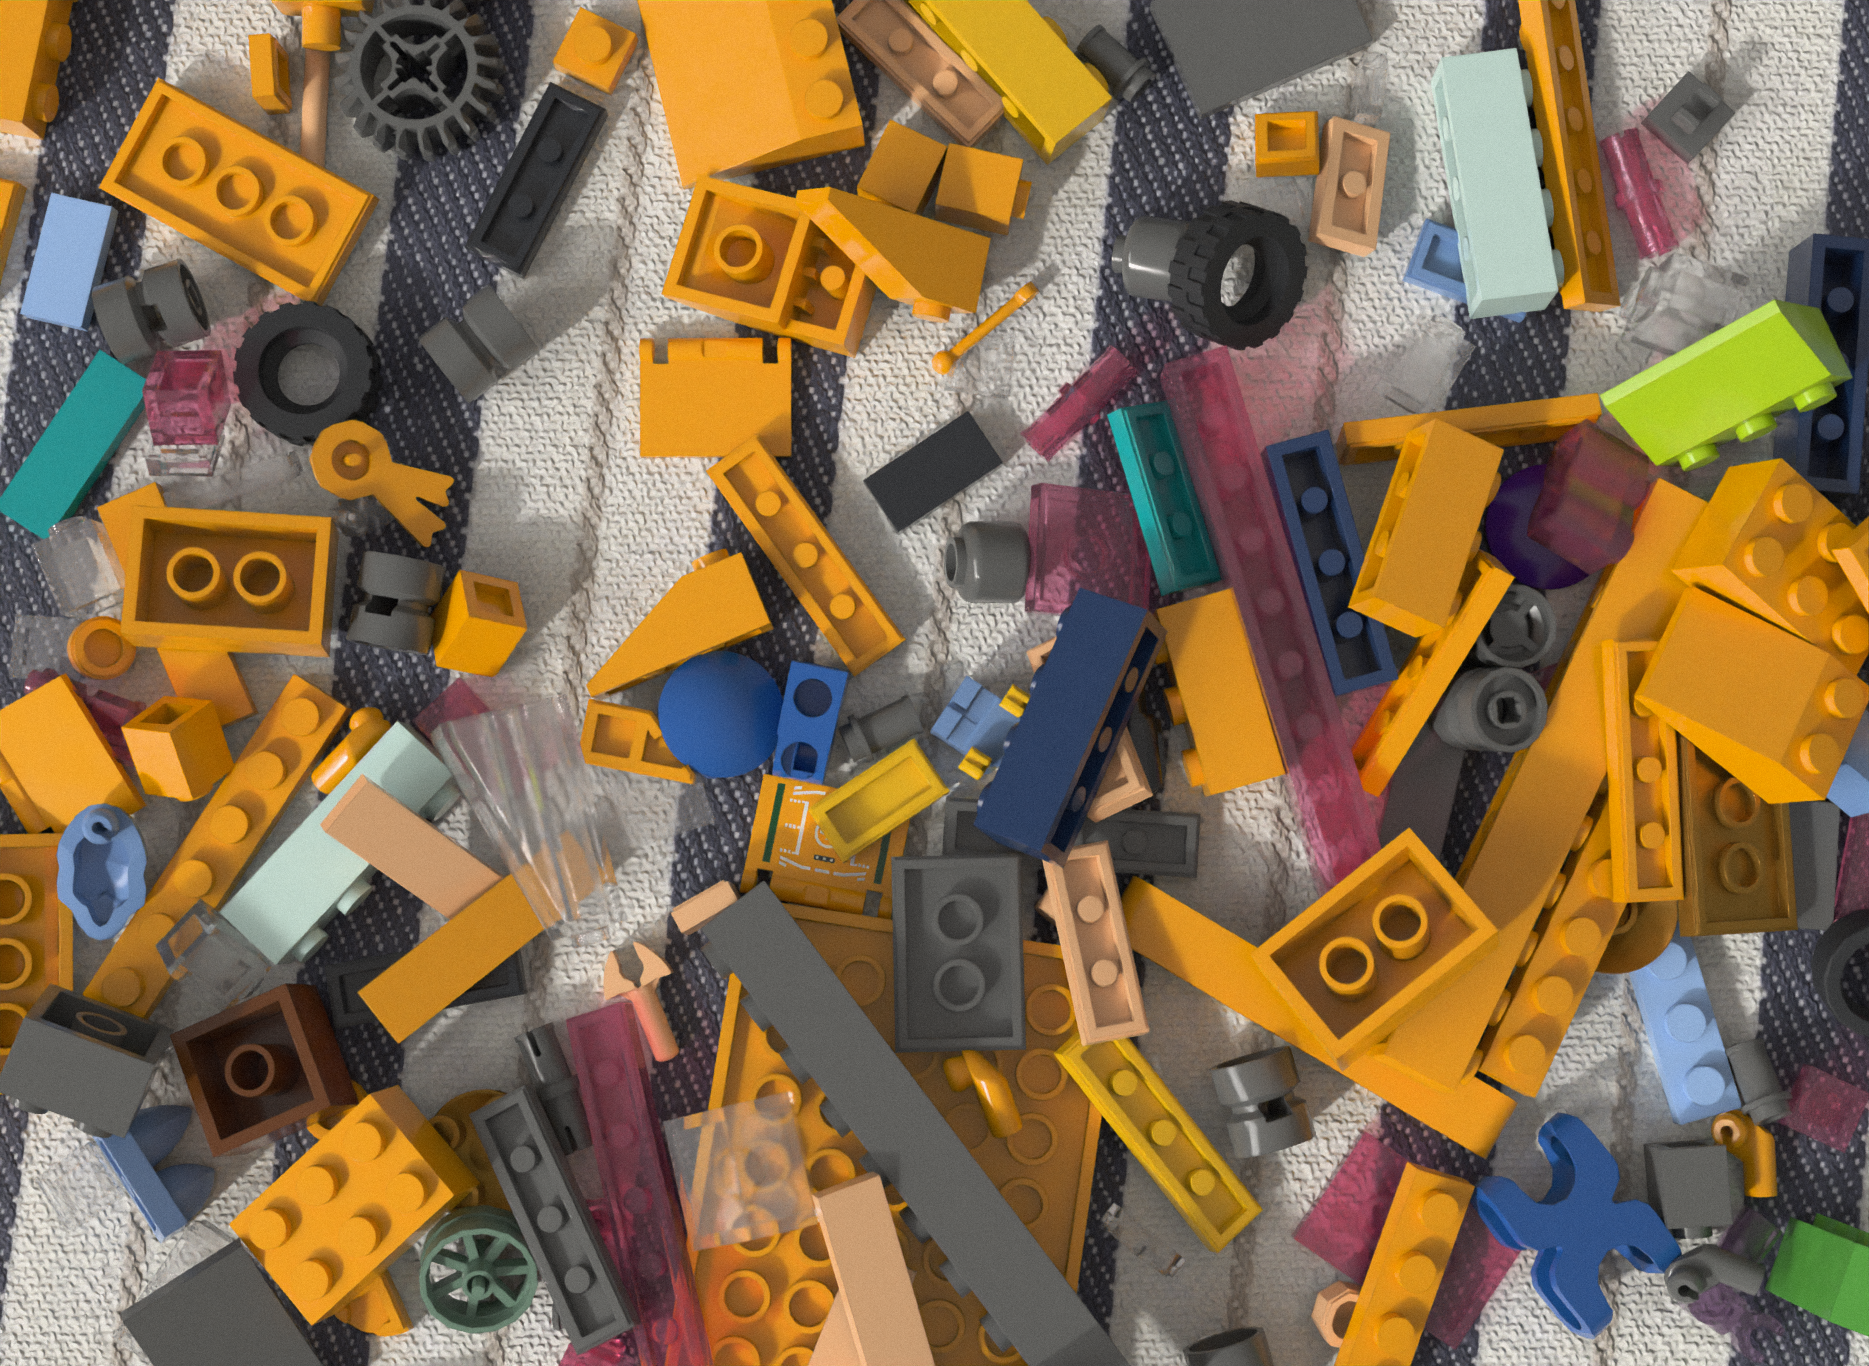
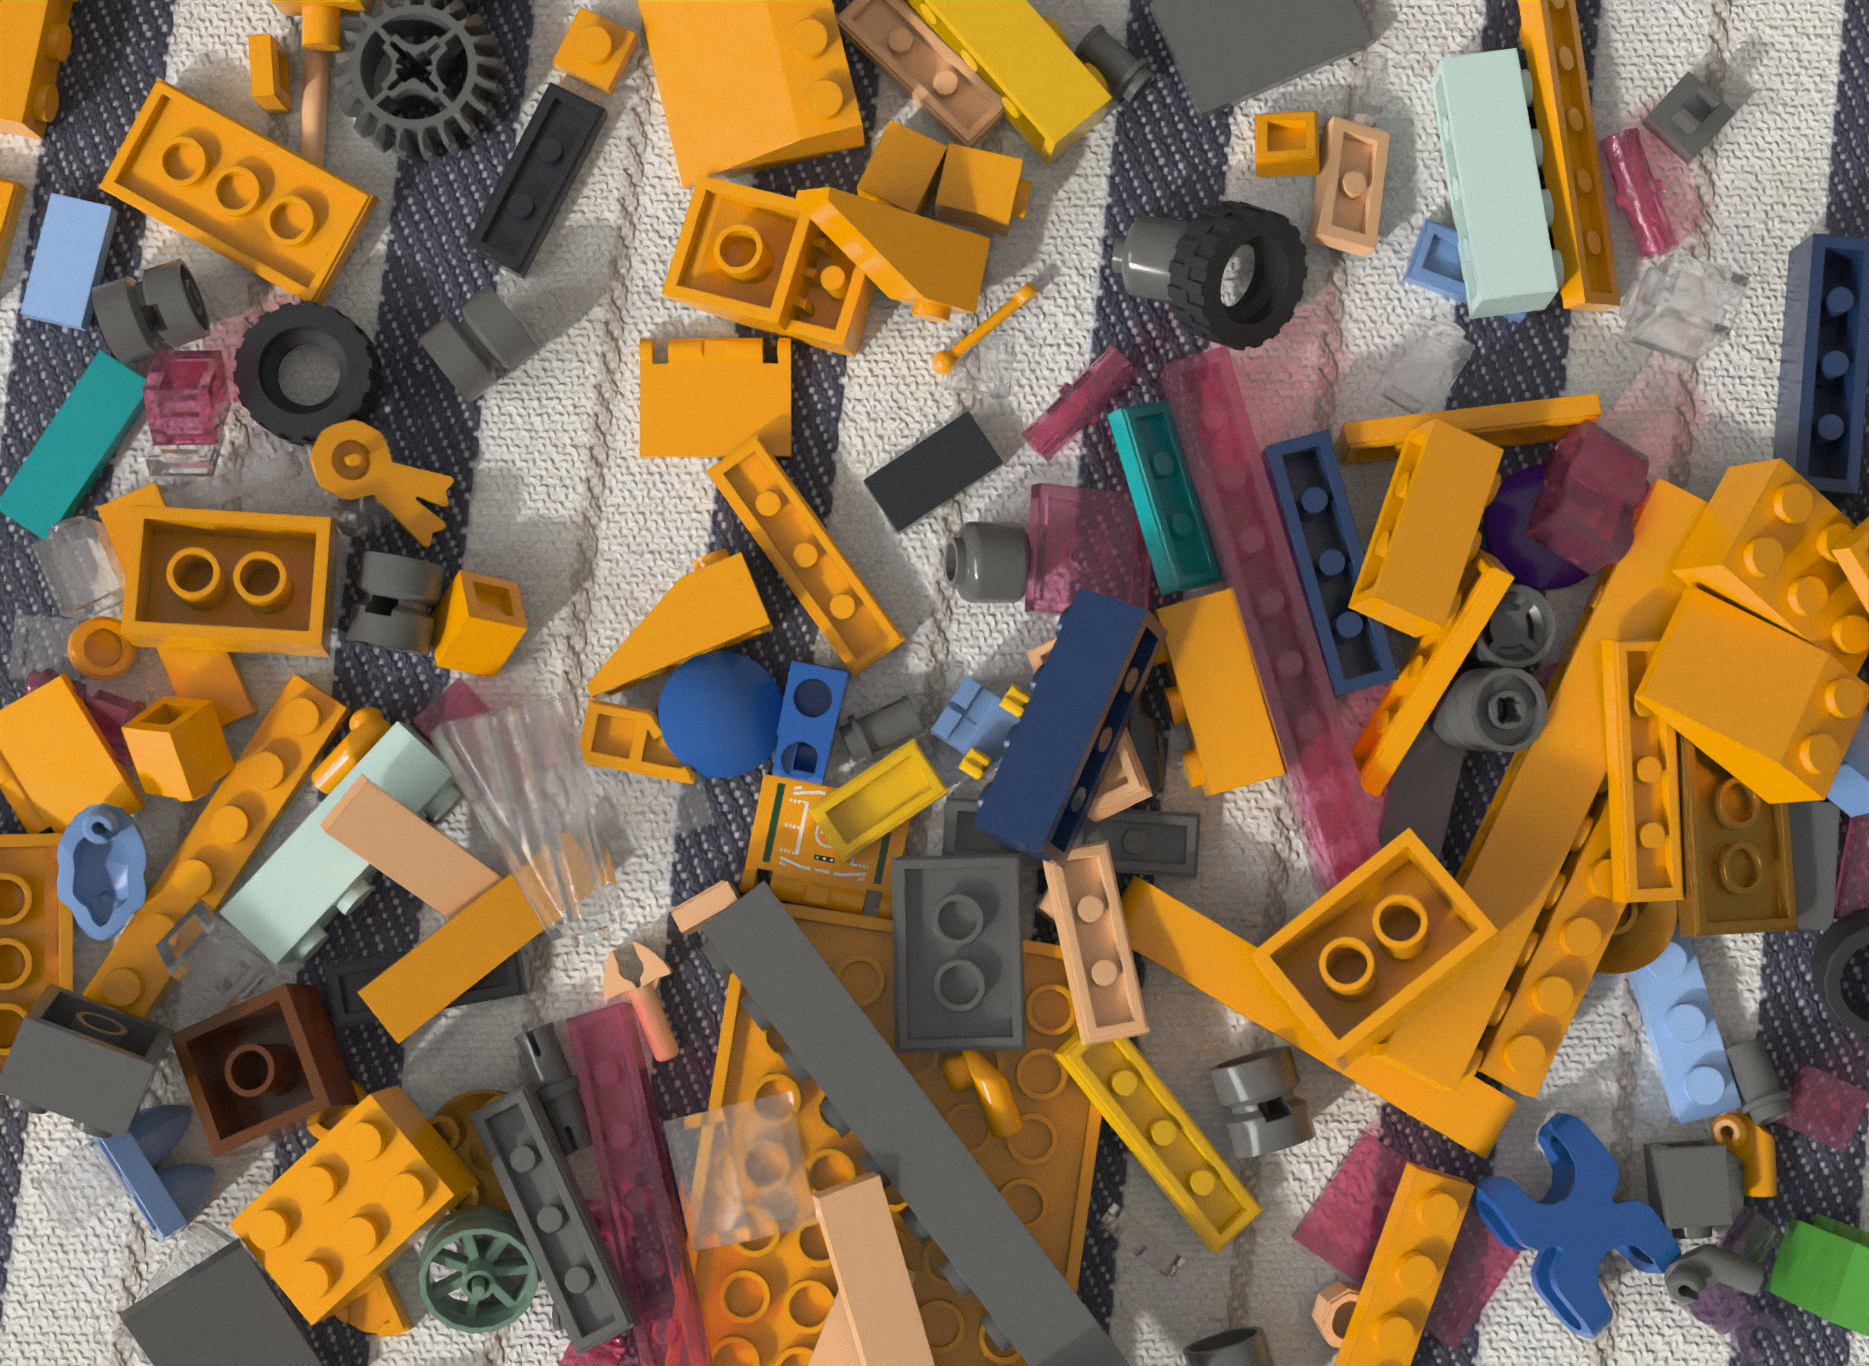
(1730, 385): lime slope -> none

